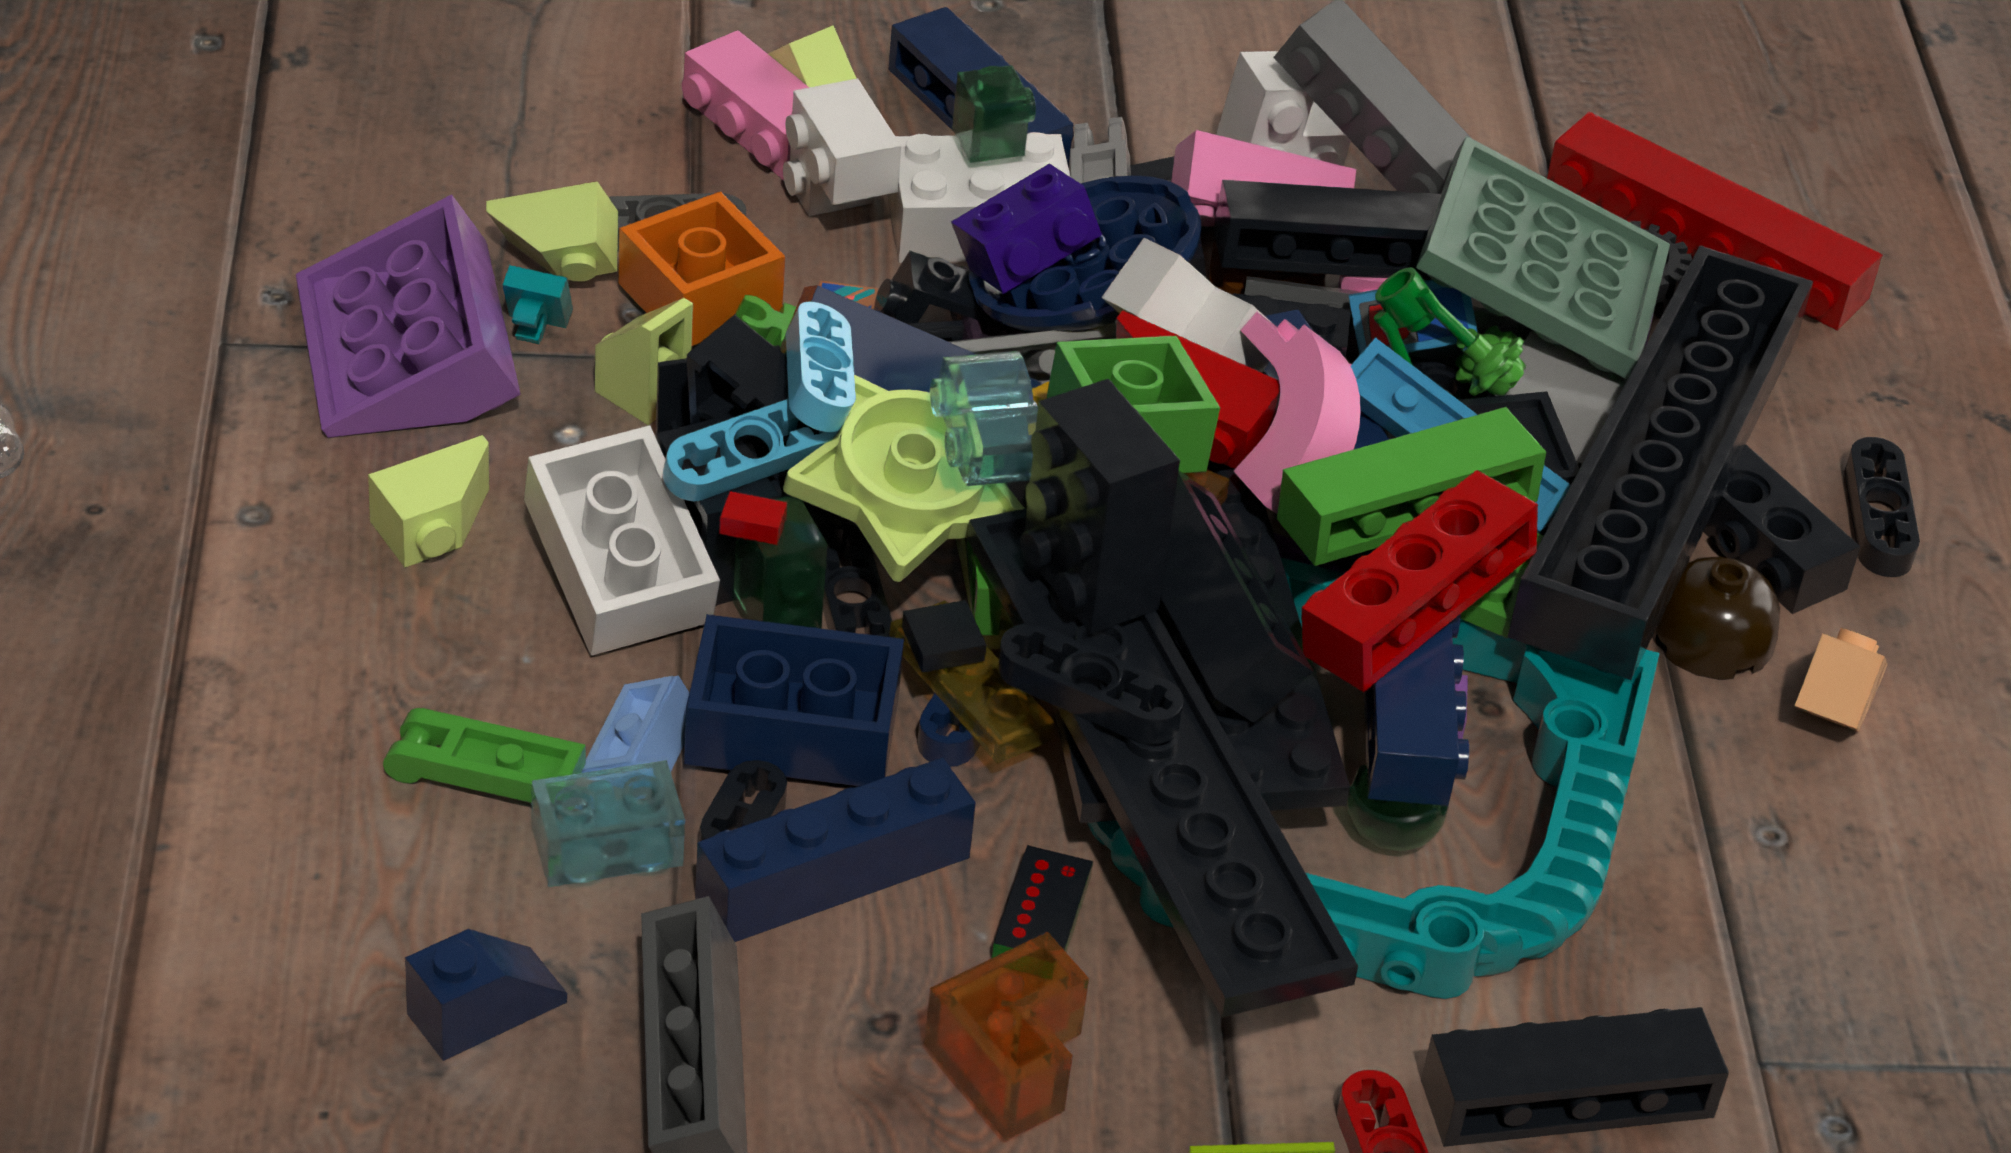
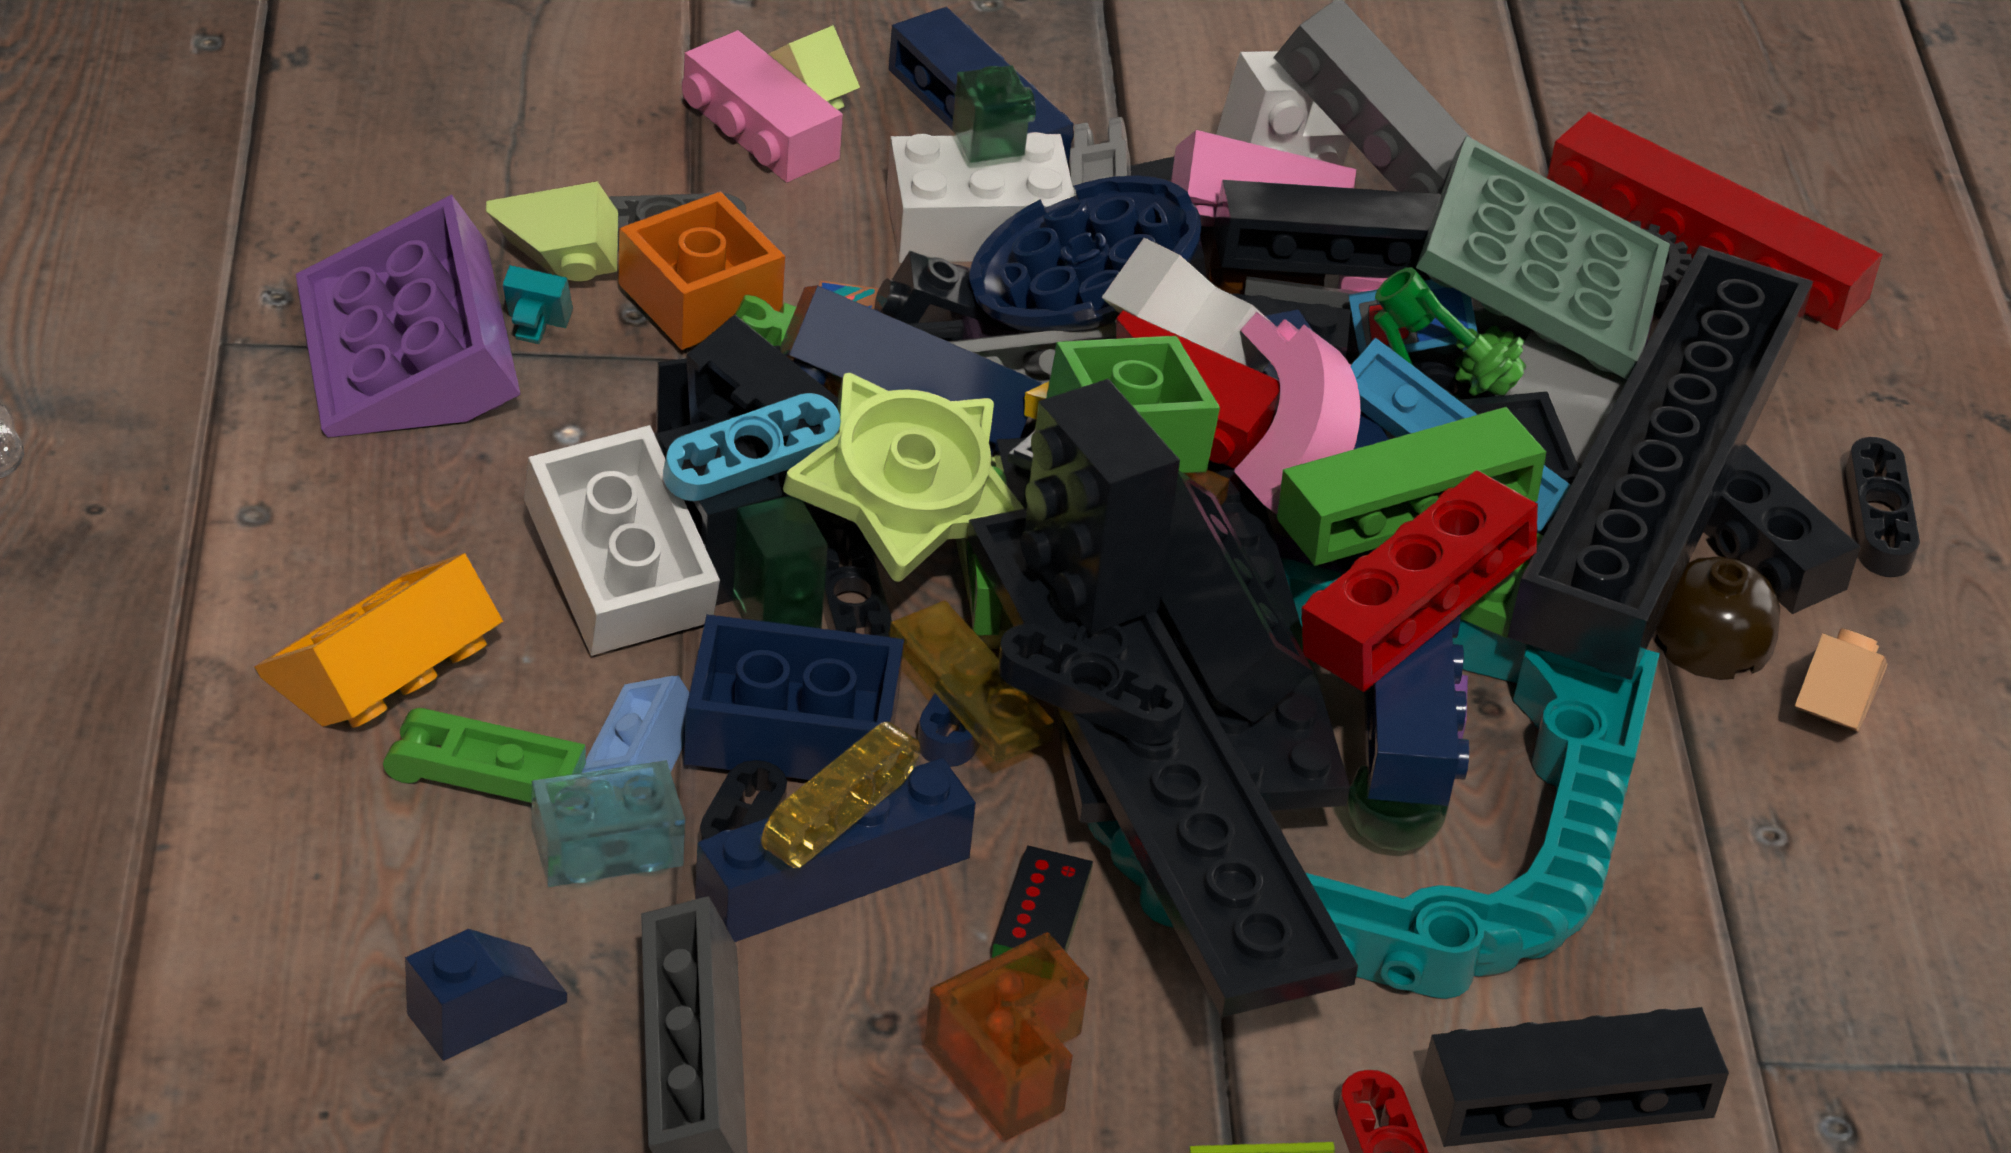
(385, 643): none -> light orange slope
(430, 500): yellowish green slope -> none
(630, 356): yellowish green slope -> none
(753, 518): red piece -> none
(820, 367): medium azure beam -> none
(839, 149): white brick -> none
(840, 794): none -> clear yellow beam
(943, 636): black tile -> none
(986, 416): clear light blue brick -> none
(1026, 228): dark purple brick -> none

